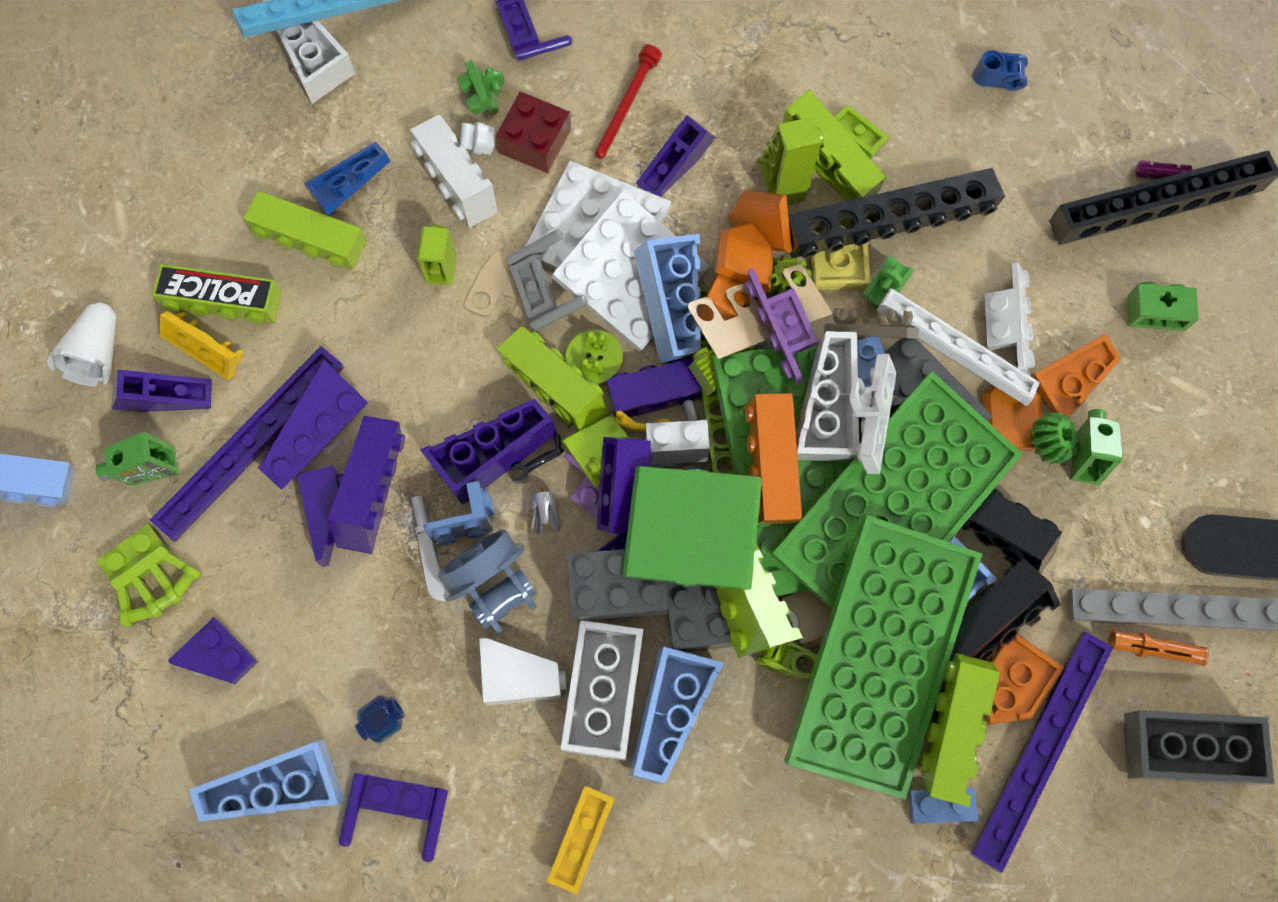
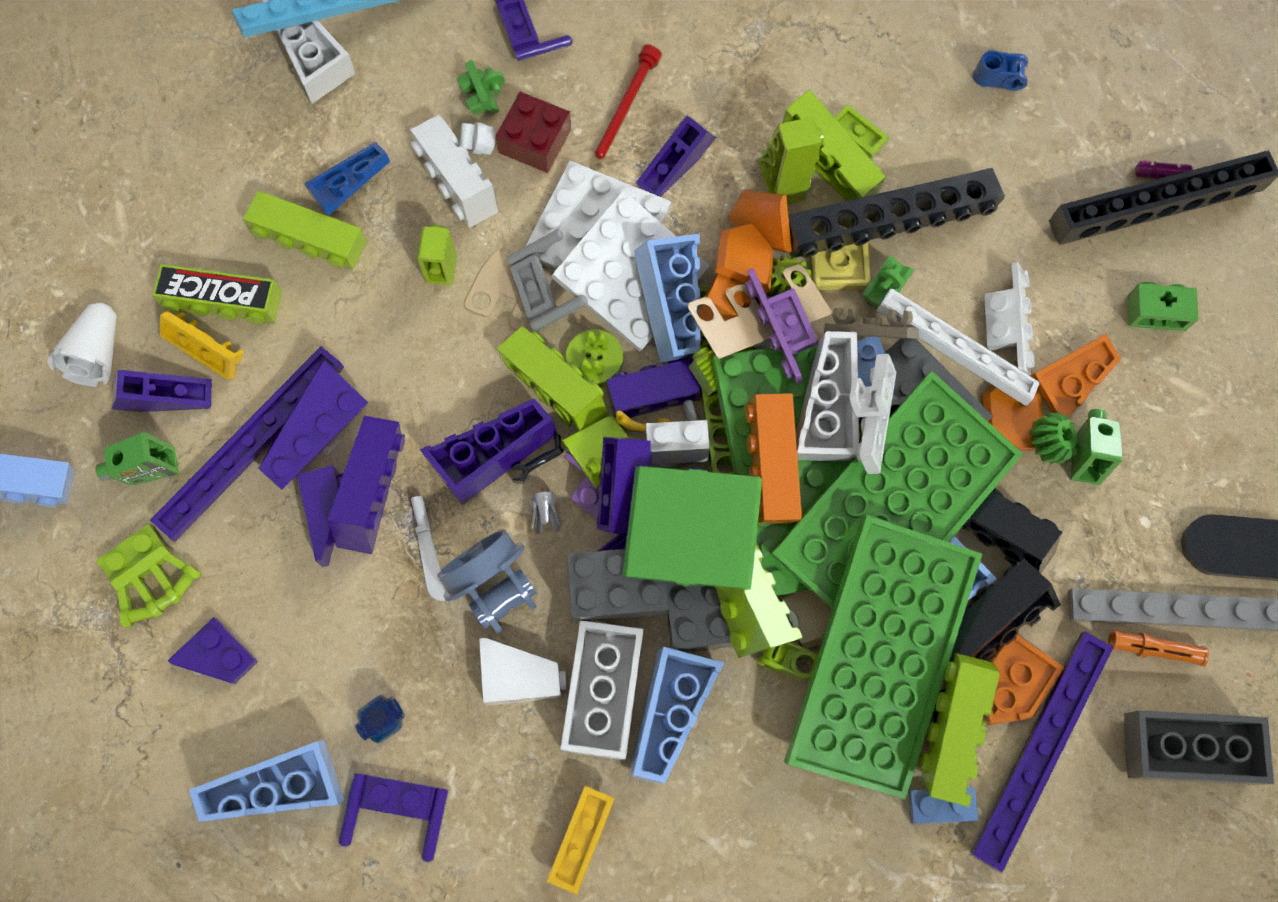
(471, 525): medium blue bracket -> none

